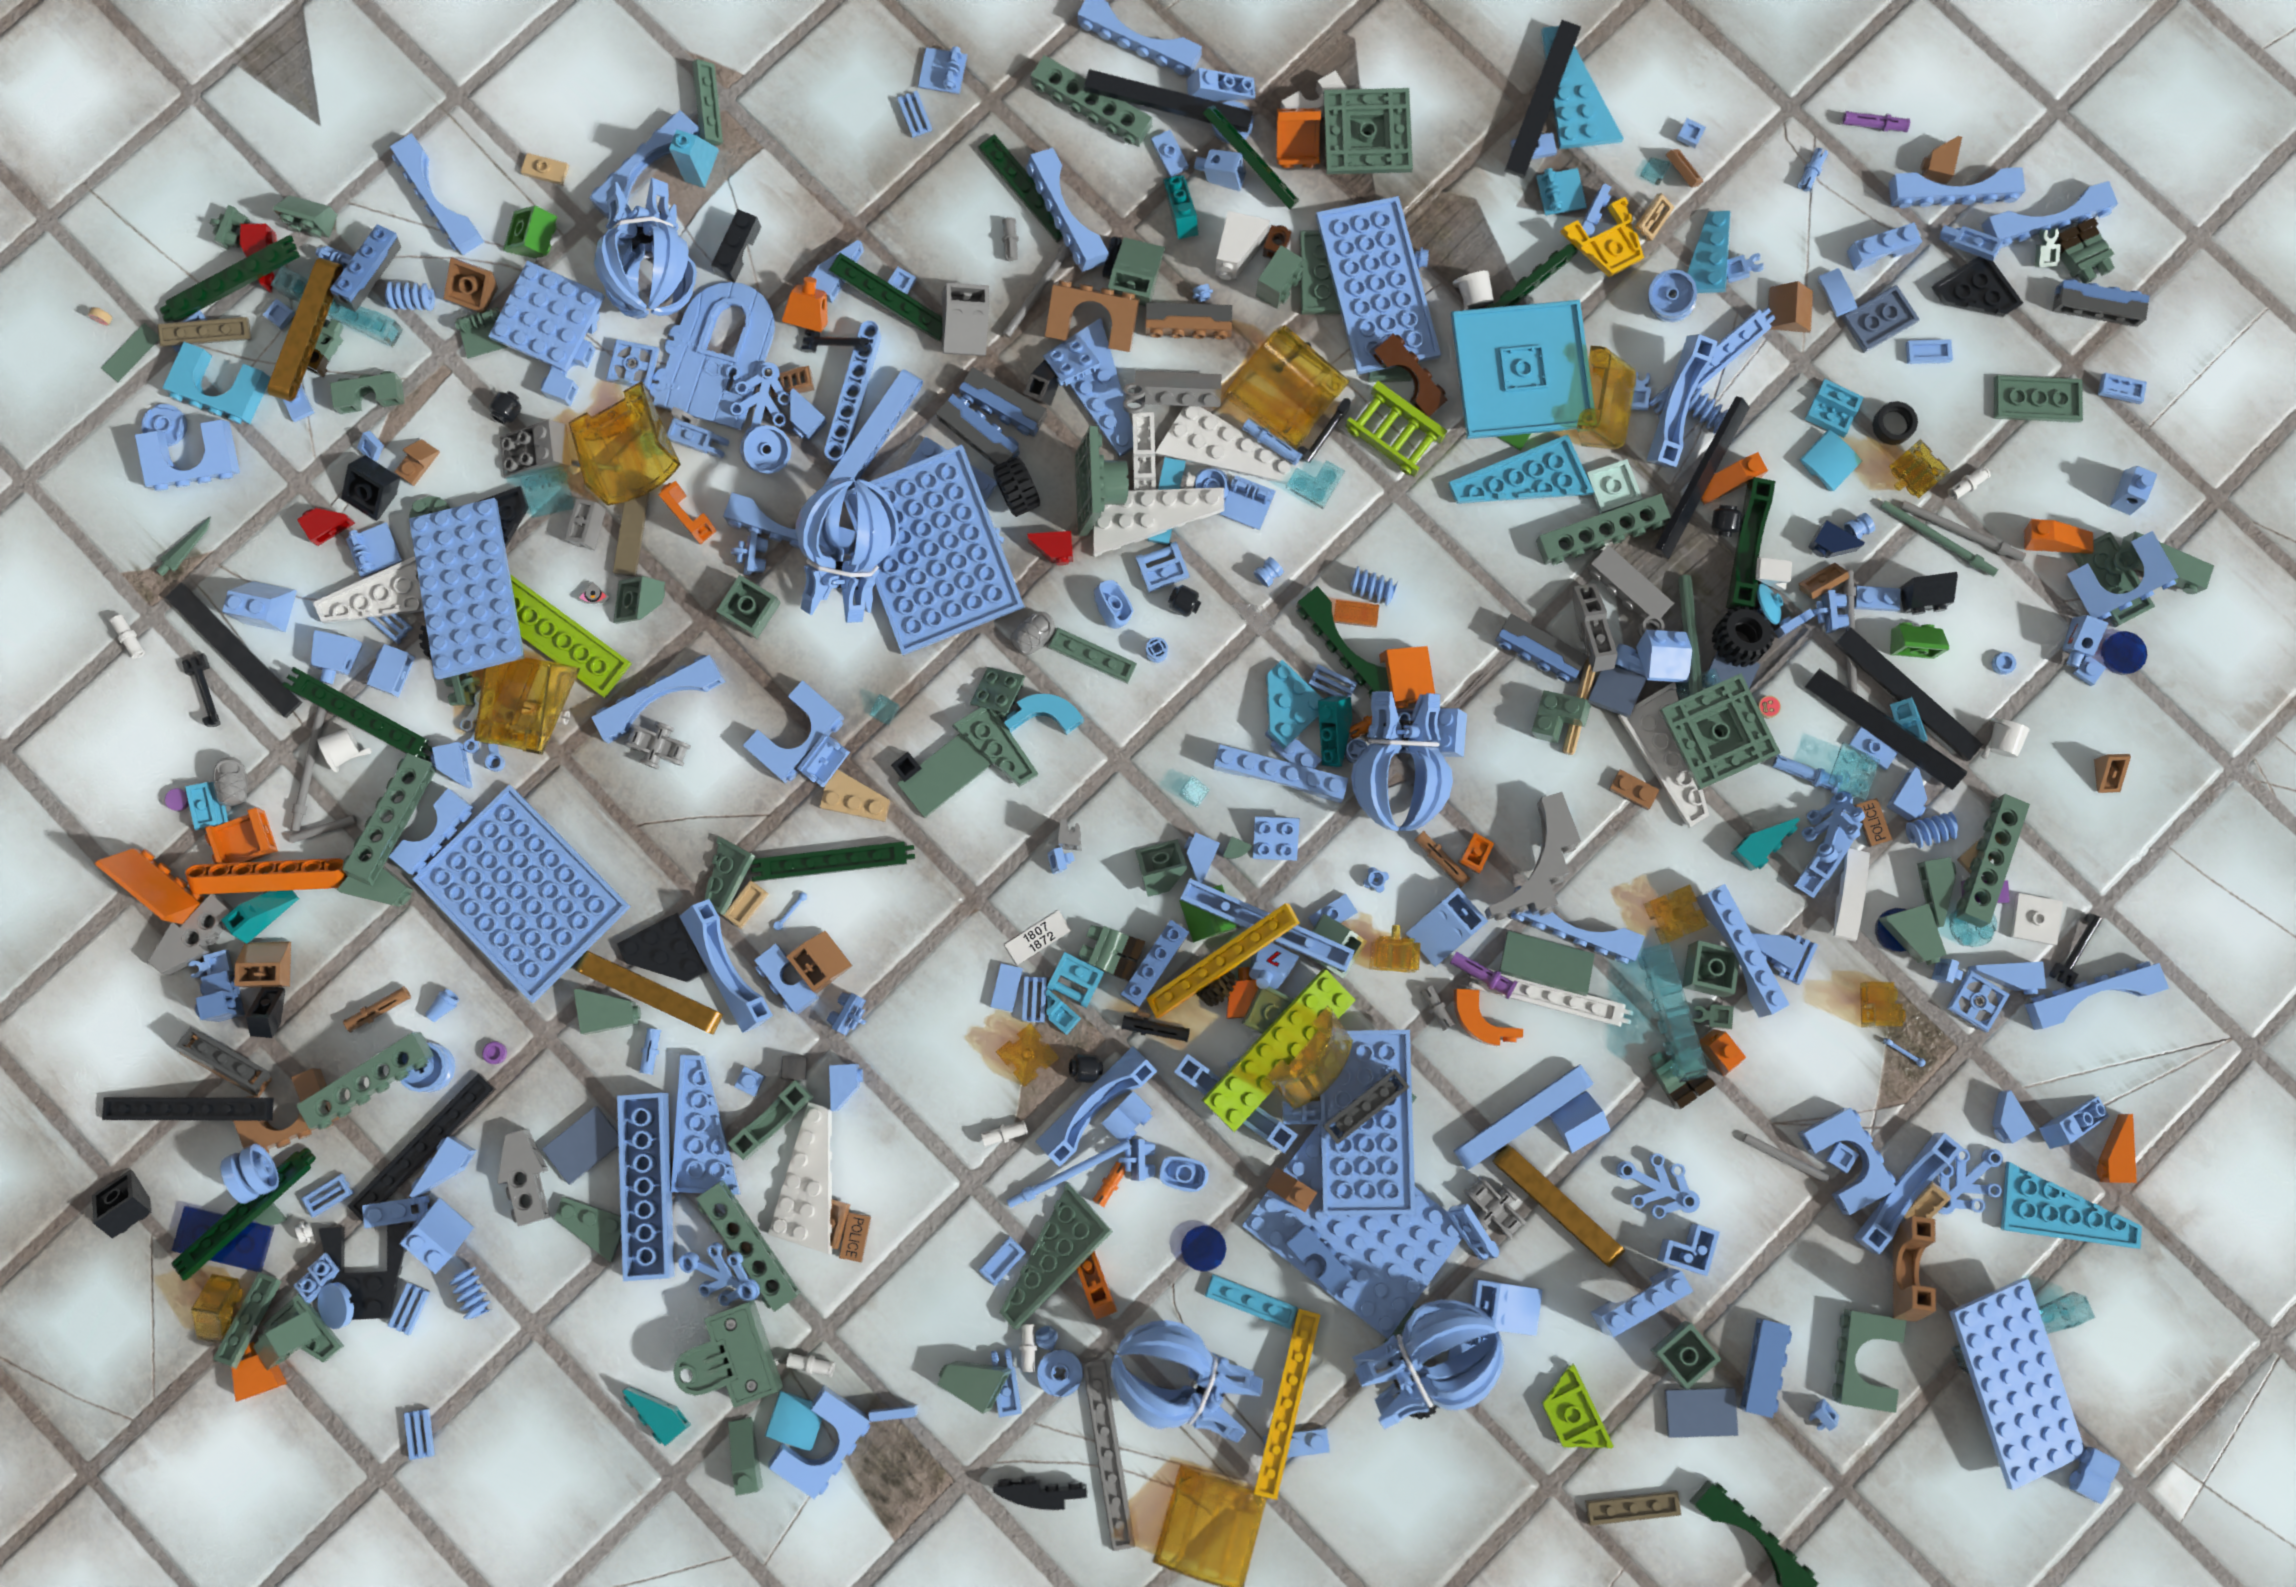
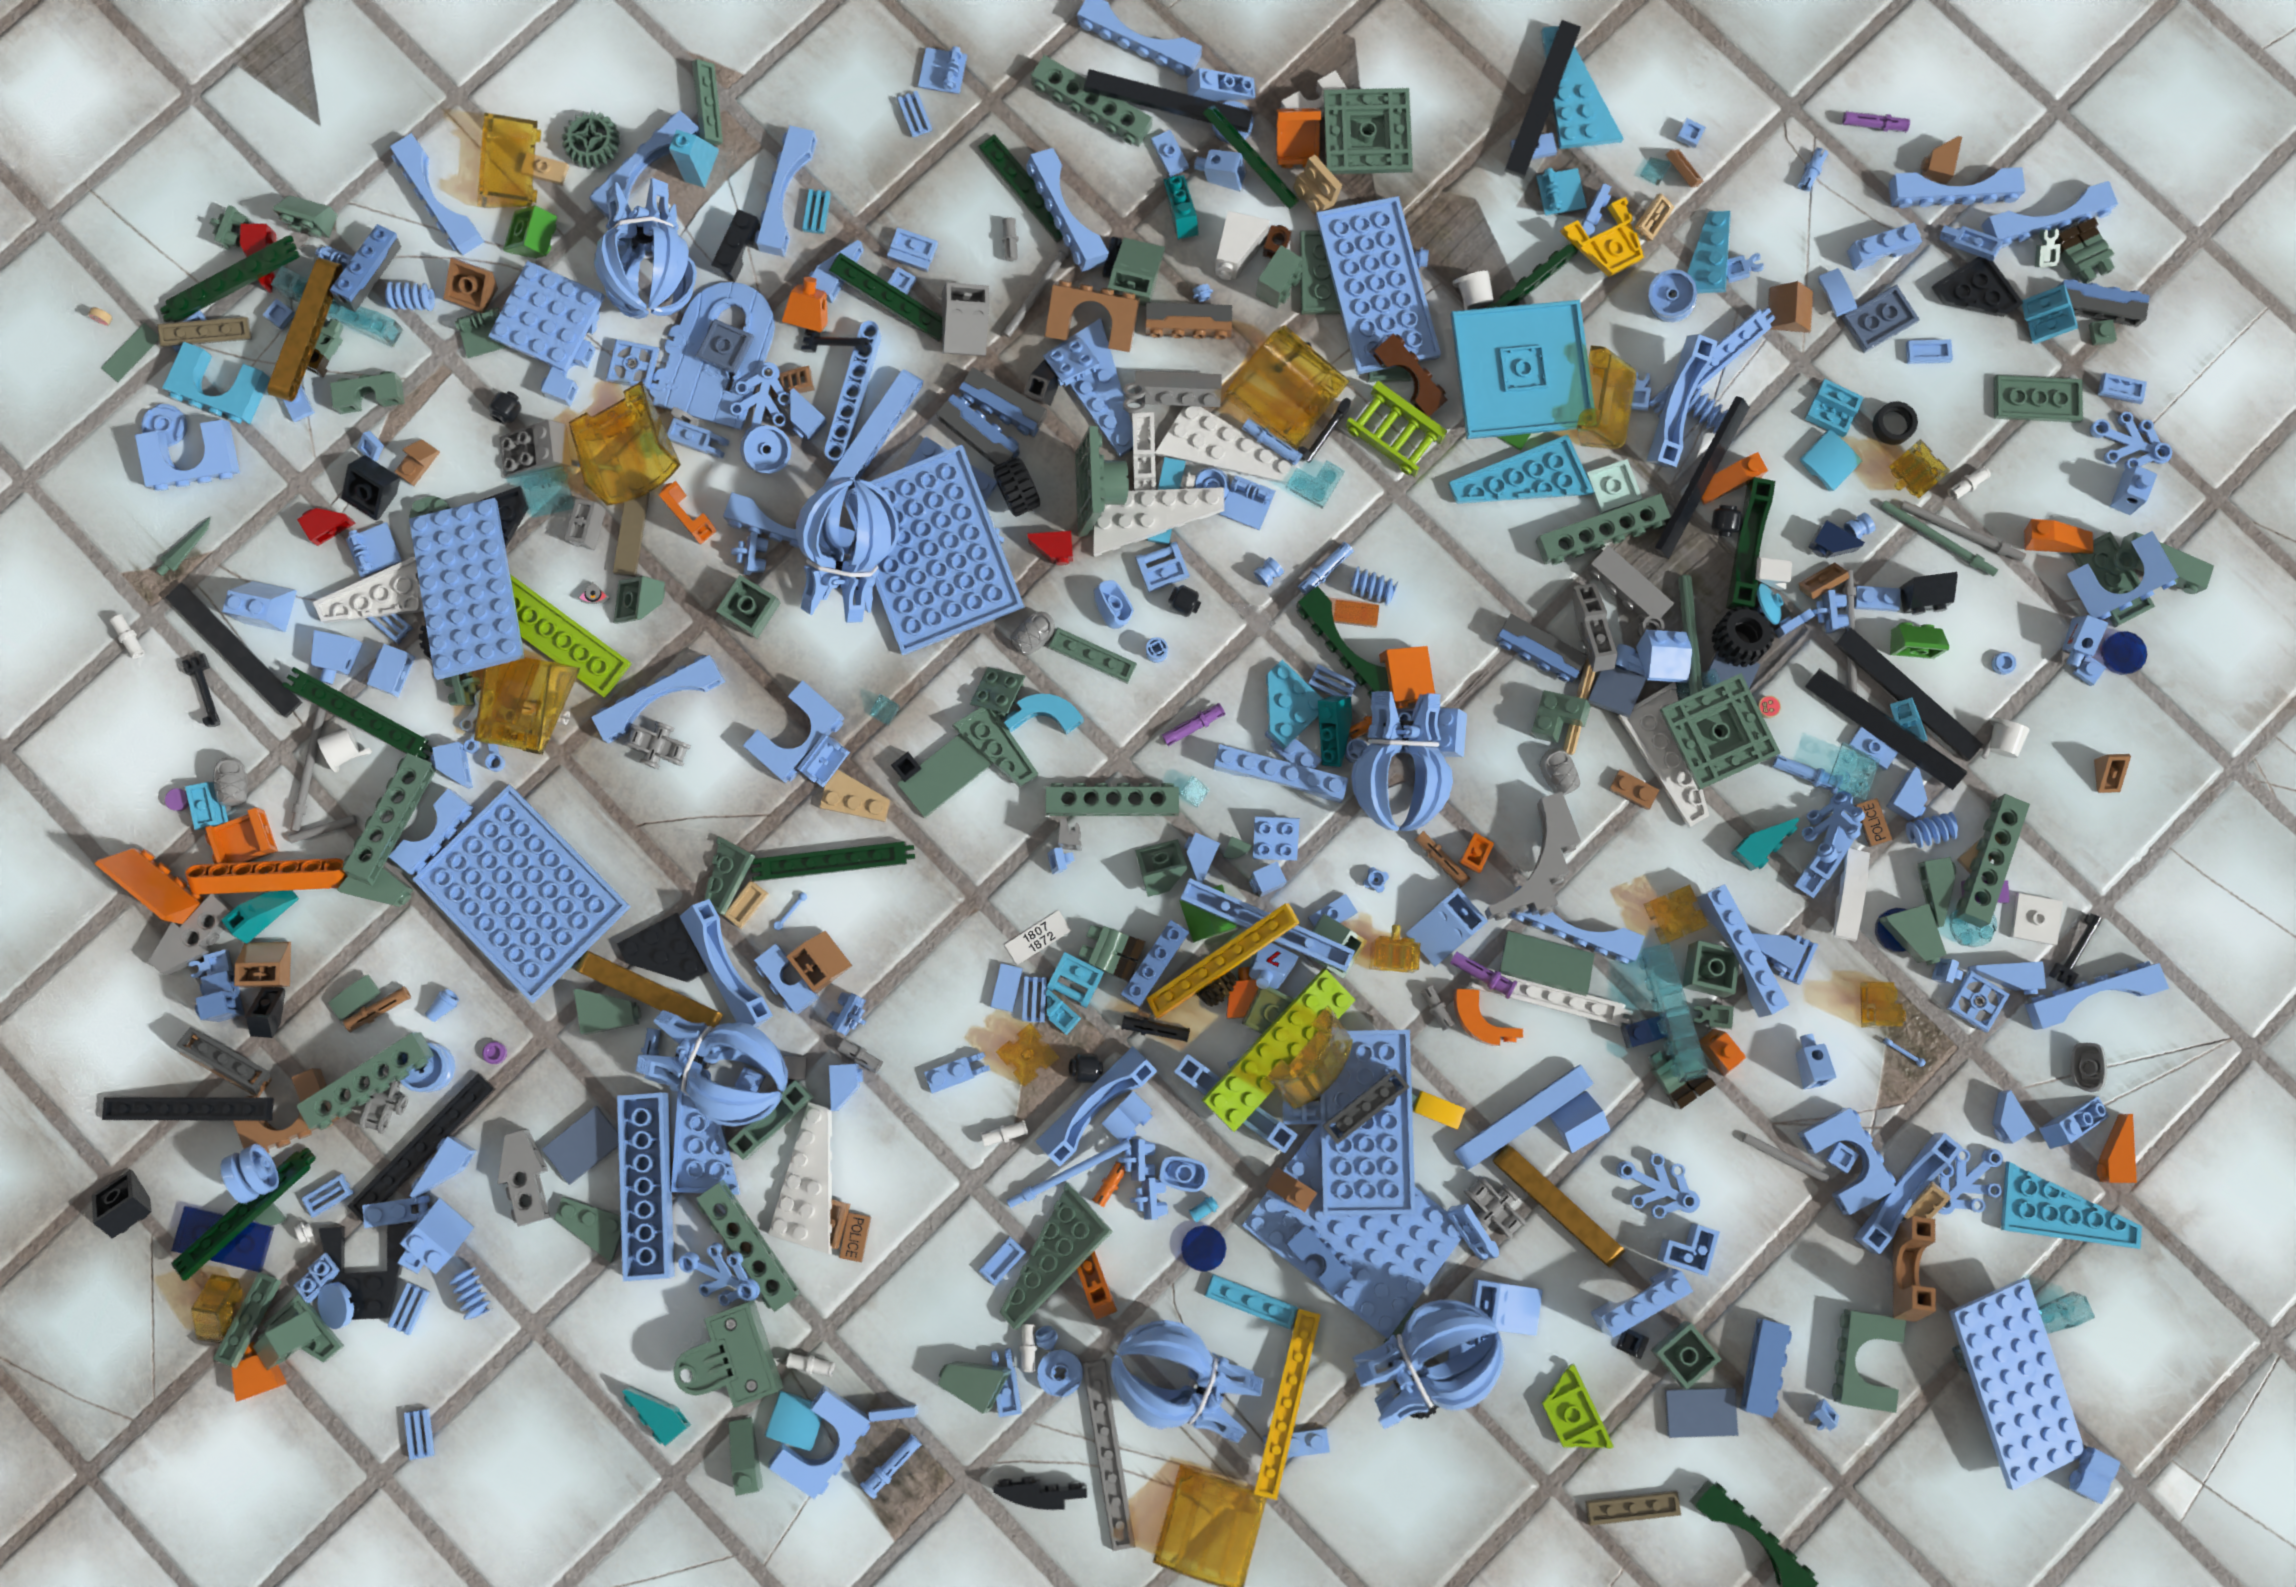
(354, 997): none -> sand green slope
(381, 1108): none -> light grey axle
(410, 1262): none -> light blue plate
(507, 162): none -> clear yellow windscreen
(599, 148): none -> sand green gear
(708, 1044): none -> light blue piece
(724, 346): none -> sand blue tile
(796, 152): none -> light blue arch
(818, 194): none -> medium azure tile
(860, 1056): none -> light grey pin
(883, 1473): none -> light blue pin
(912, 249): none -> light blue plate
(954, 1073): none -> light blue hinge
(1123, 807): none -> sand green brick
(1147, 1199): none -> light blue hips
(1188, 727): none -> medium lavender pin
(1204, 1208): none -> medium azure pin
(1267, 879): none -> light blue brick
(1317, 186): none -> tan plate
(1321, 572): none -> light blue pin
(1439, 1110): none -> yellow slope
(1559, 771): none -> light grey piece
(1632, 1343): none -> black slope
(1641, 1032): none -> dark blue slope
(1814, 1063): none -> light blue torso
(2049, 314): none -> medium azure slope
(2088, 1067): none -> light grey piece
(2102, 332): none -> sand green plate
(2133, 441): none -> light blue plant

